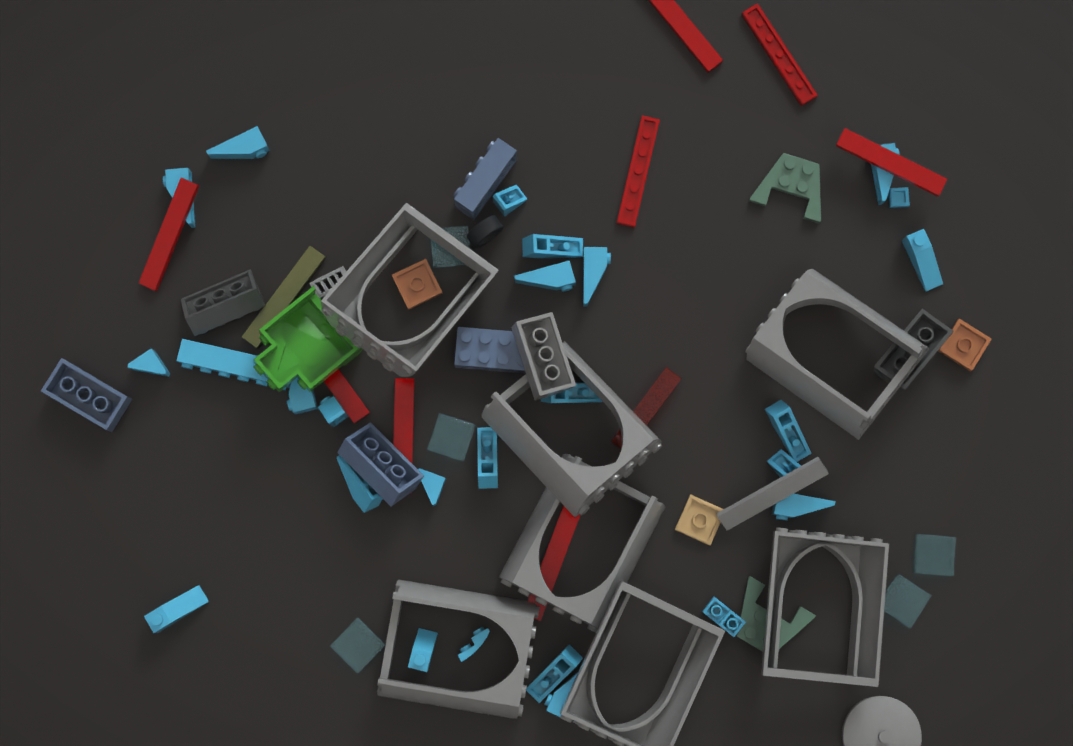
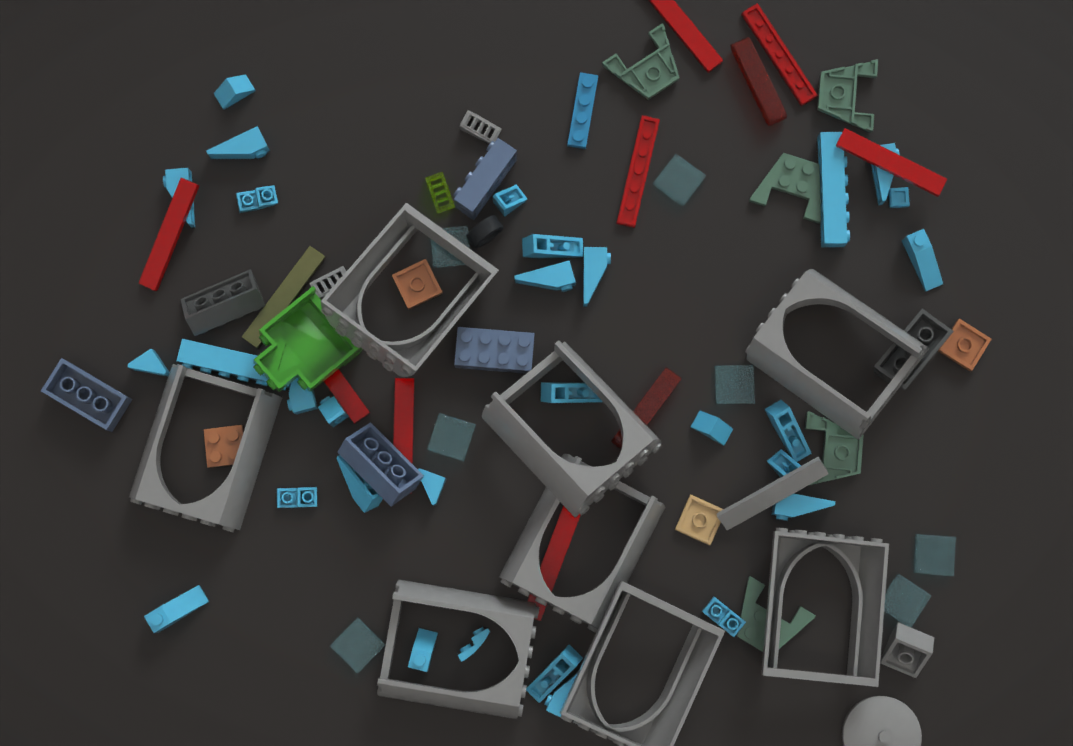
(222, 445): none -> nougat plate
(230, 501): none -> light grey panel
(233, 90): none -> medium azure slope
(256, 199): none -> medium azure slope
(296, 497): none -> medium azure slope
(433, 194): none -> clear neon green slope
(483, 122): none -> light grey slope
(487, 458): medium azure slope -> none
(543, 355): light grey slope -> none
(582, 110): none -> dark azure plate
(651, 73): none -> sand green wing
(679, 180): none -> clear light blue tile
(712, 427): none -> medium azure slope
(734, 384): none -> clear light blue tile
(758, 81): none -> clear red beam
(832, 191): none -> medium azure brick
(838, 93): none -> sand green wing
(841, 450): none -> sand green wing
(907, 650): none -> light grey slope

